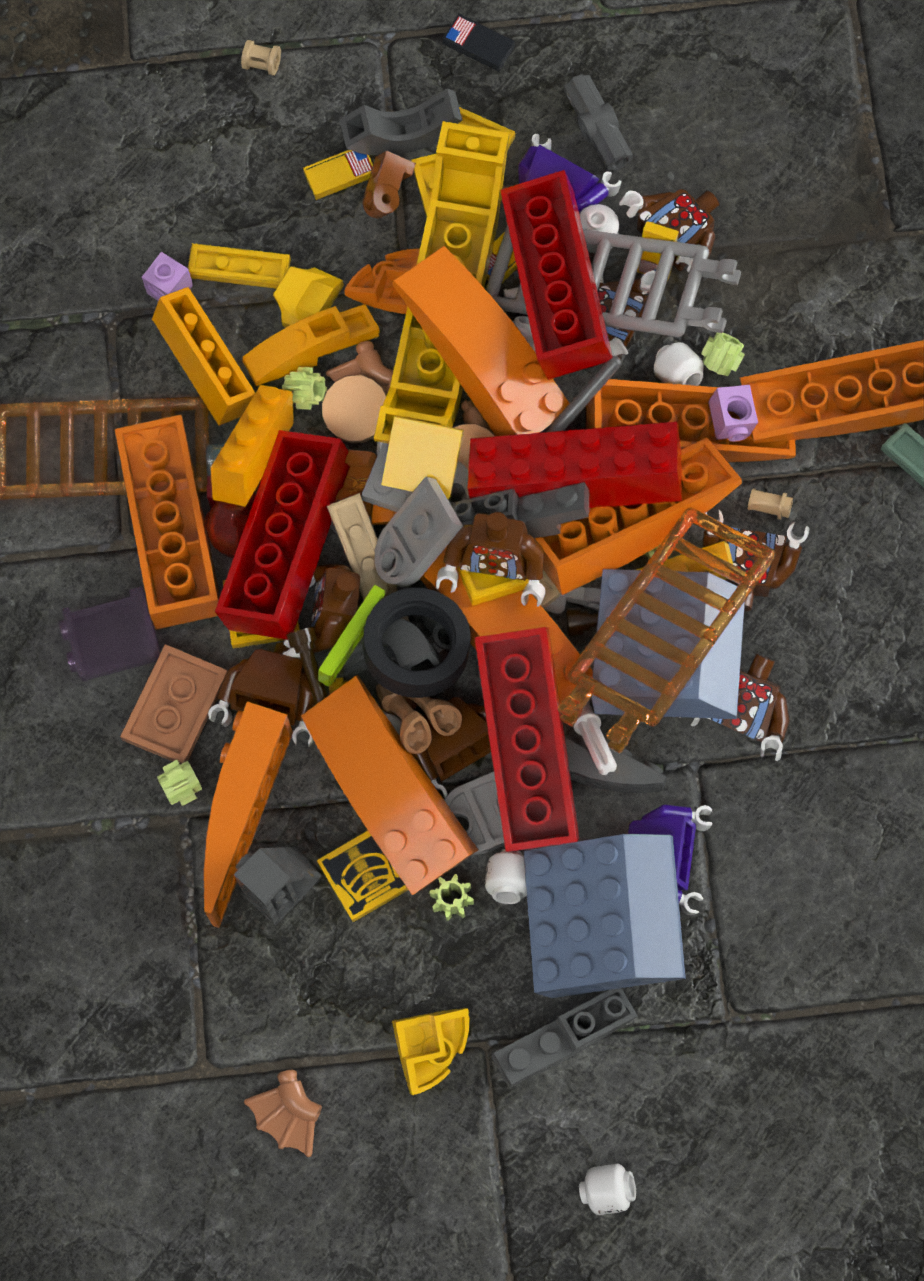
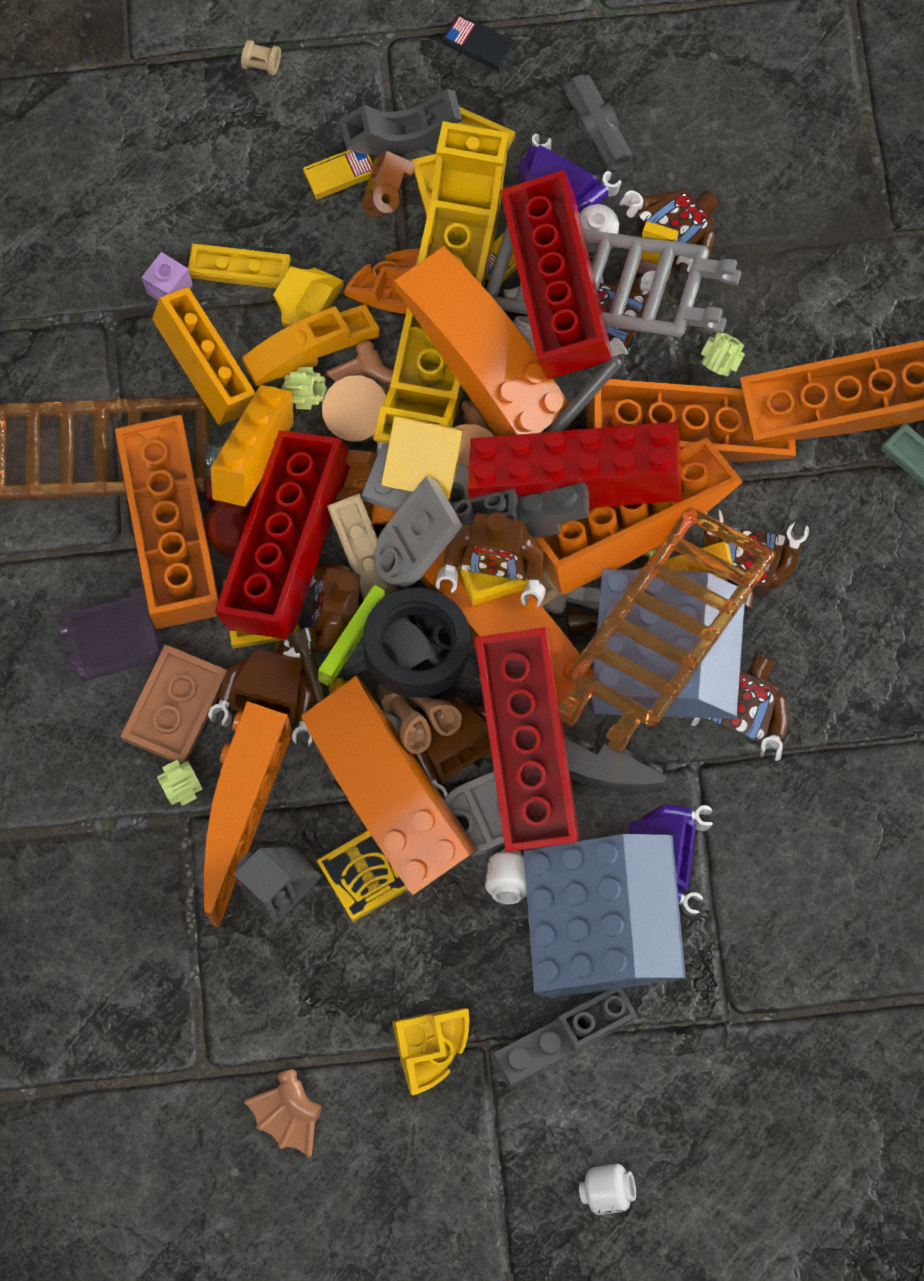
(445, 890): yellowish green gear -> none
(589, 728): white axle -> none
(678, 365): white head -> none
(738, 400): lavender brick -> none
(770, 503): tan pin -> none

